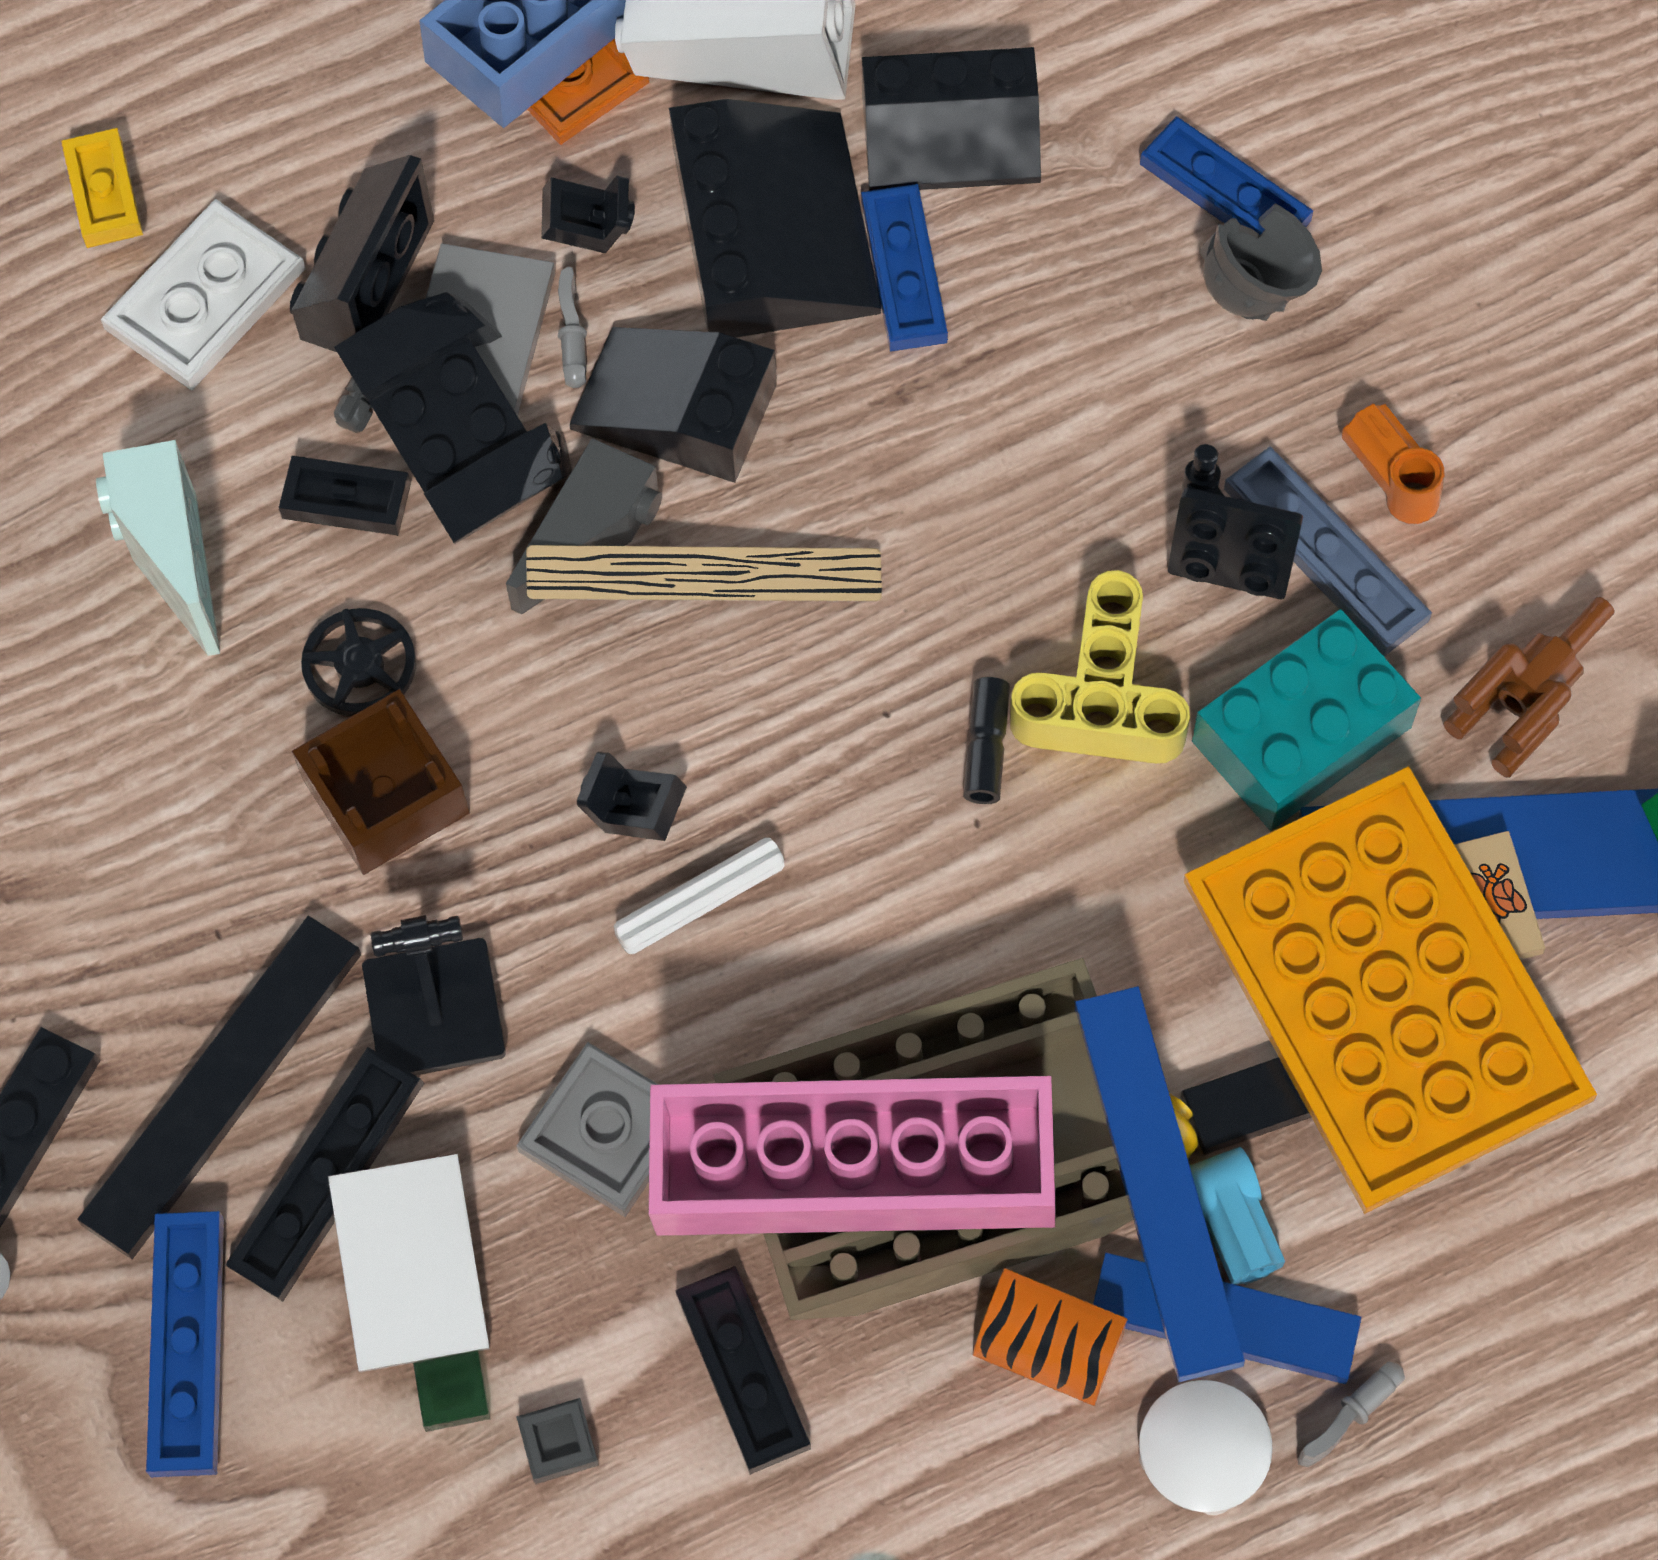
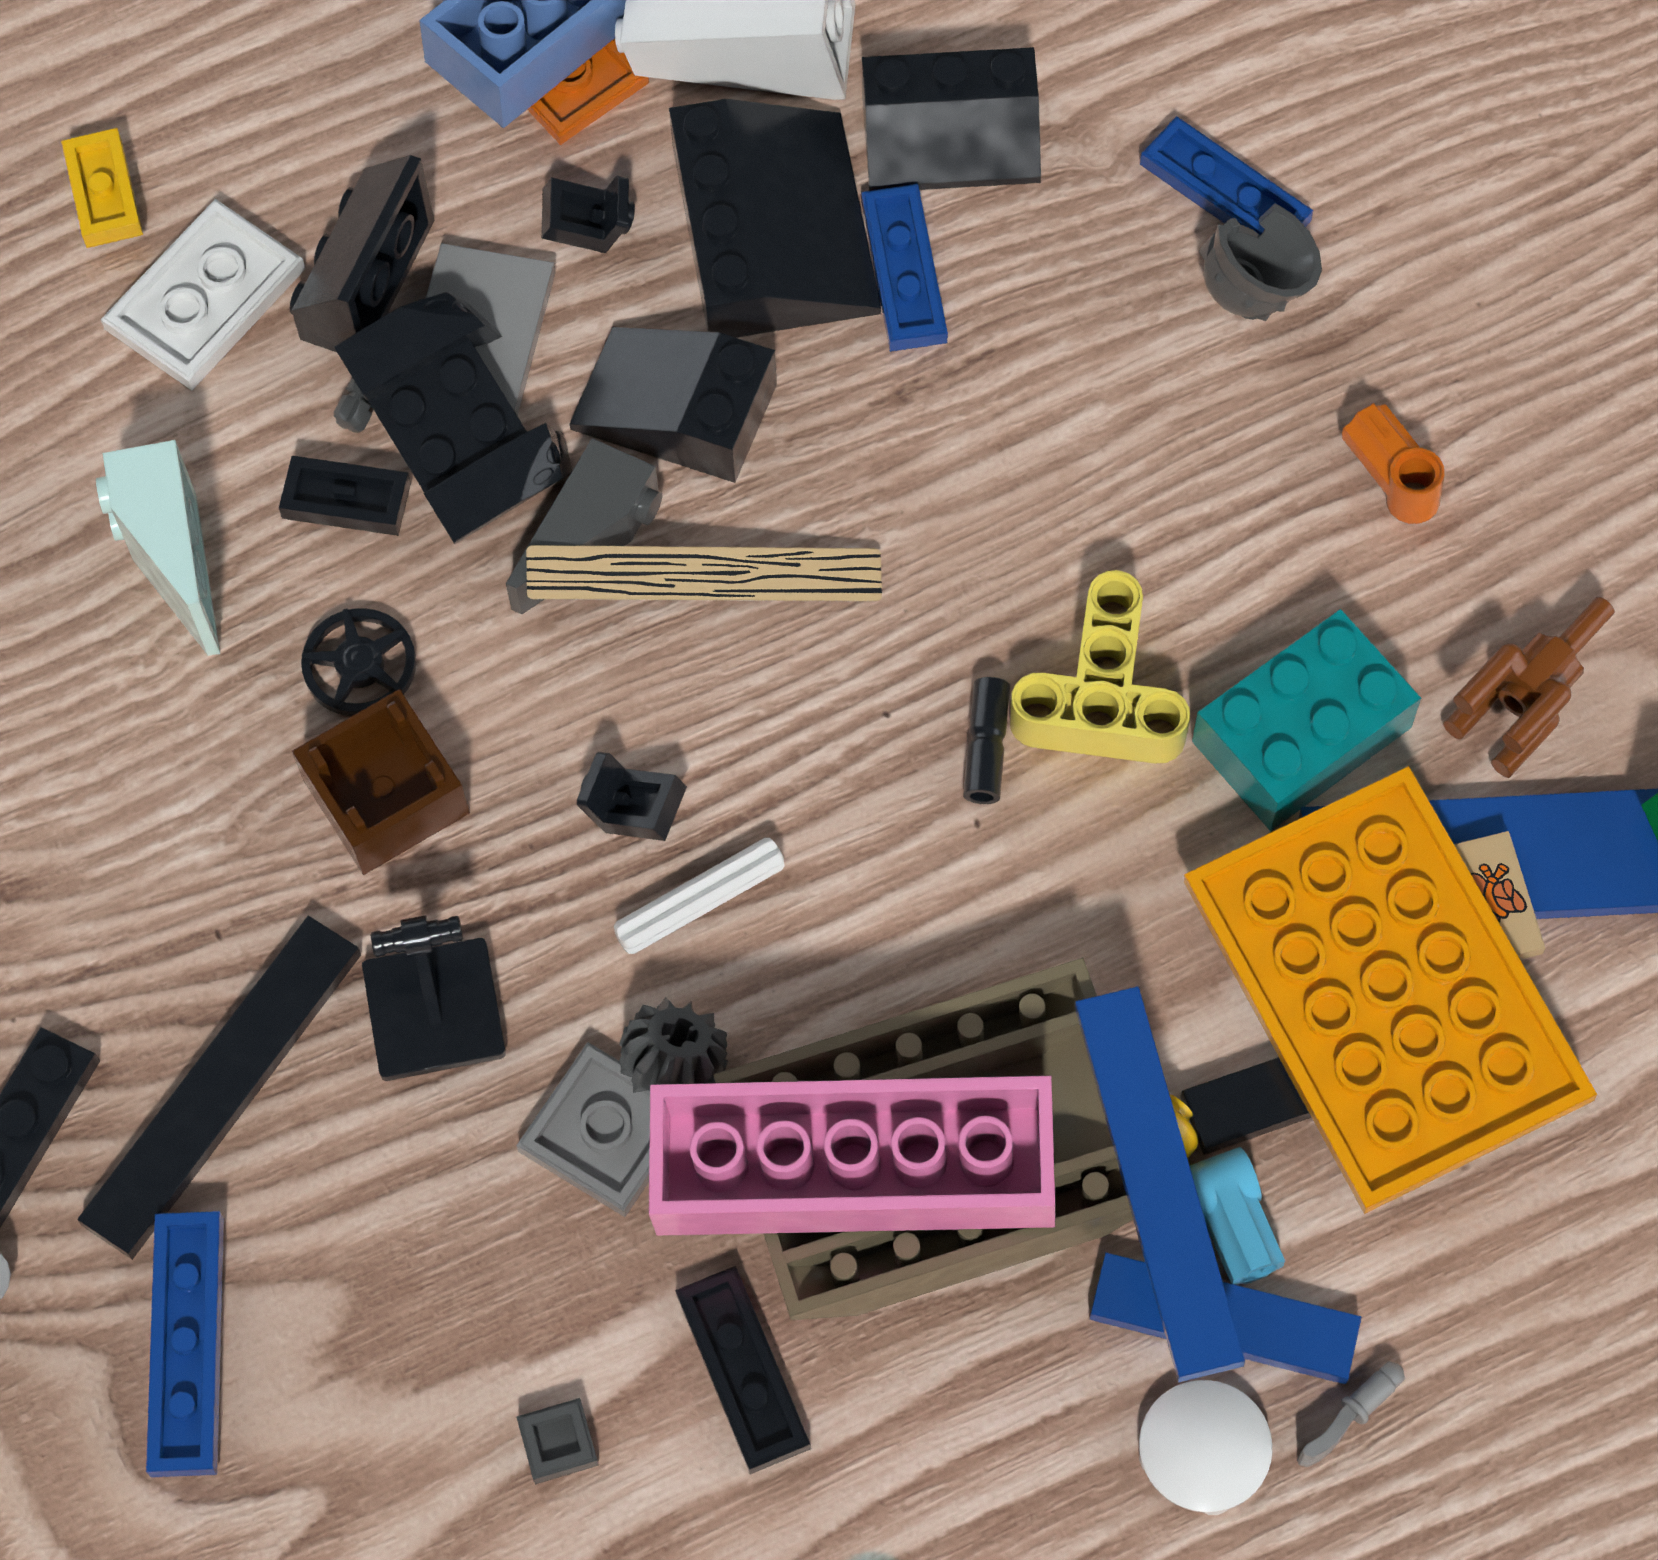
(341, 1143): black tile -> none
(408, 1263): white tile -> none
(451, 1391): clear green tile -> none
(571, 335): light grey piece -> none
(672, 1047): none -> dark grey gear
(1049, 1336): orange brick -> none
(1230, 538): black plate -> none
(1334, 554): sand blue tile -> none

